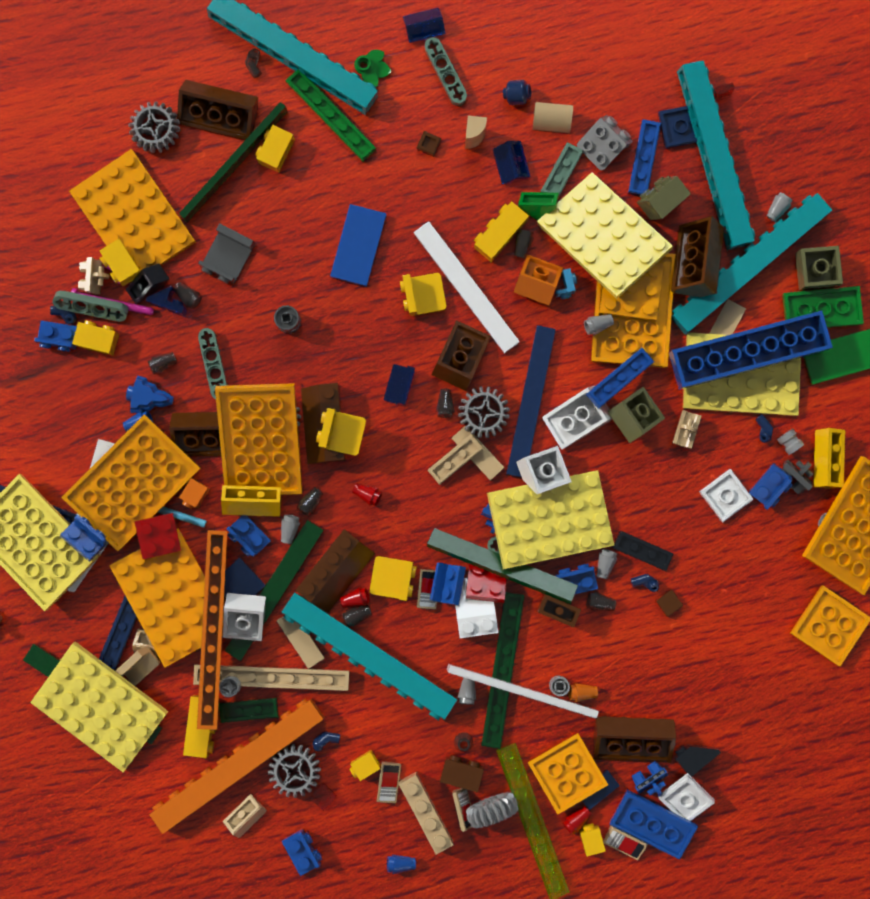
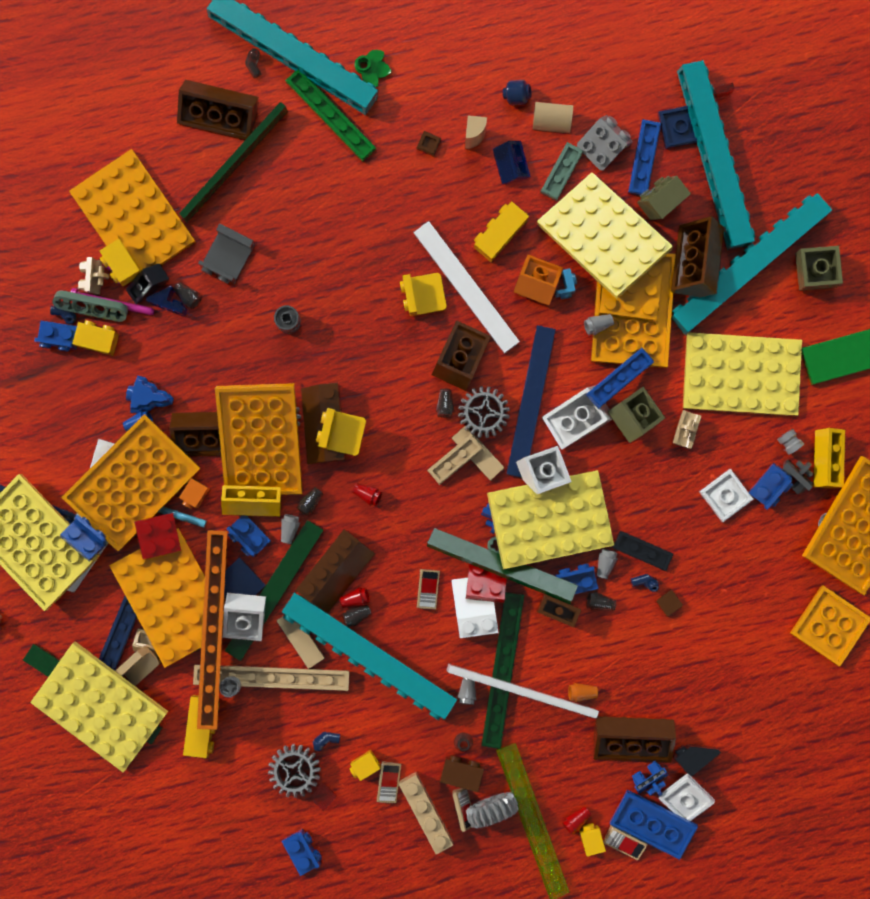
(139, 128): light grey gear -> none
(161, 362): clear smoke cone -> none
(215, 364): sand green beam -> none
(236, 766): orange brick -> none
(244, 816): tan slope -> none
(248, 710): dark green tile -> none
(275, 148): yellow brick -> none
(358, 245): blue tile -> none
(392, 578): yellow bracket -> none
(399, 384): clear blue panel -> none
(399, 864): blue cone -> none
(424, 25): clear blue panel -> none
(447, 583): blue bracket -> none
(448, 70): sand green beam -> none
(523, 242): clear smoke cone -> none
(538, 203): green slope -> none
(559, 682): light grey wheel -> none
(567, 773): light orange plate -> none
(595, 798): dark blue tile -> none
(728, 319): tan sticker -> none
(750, 350): blue brick -> none
(766, 429): dark blue arm -> none
(779, 206): light grey cone -> none
(839, 305): green plate -> none

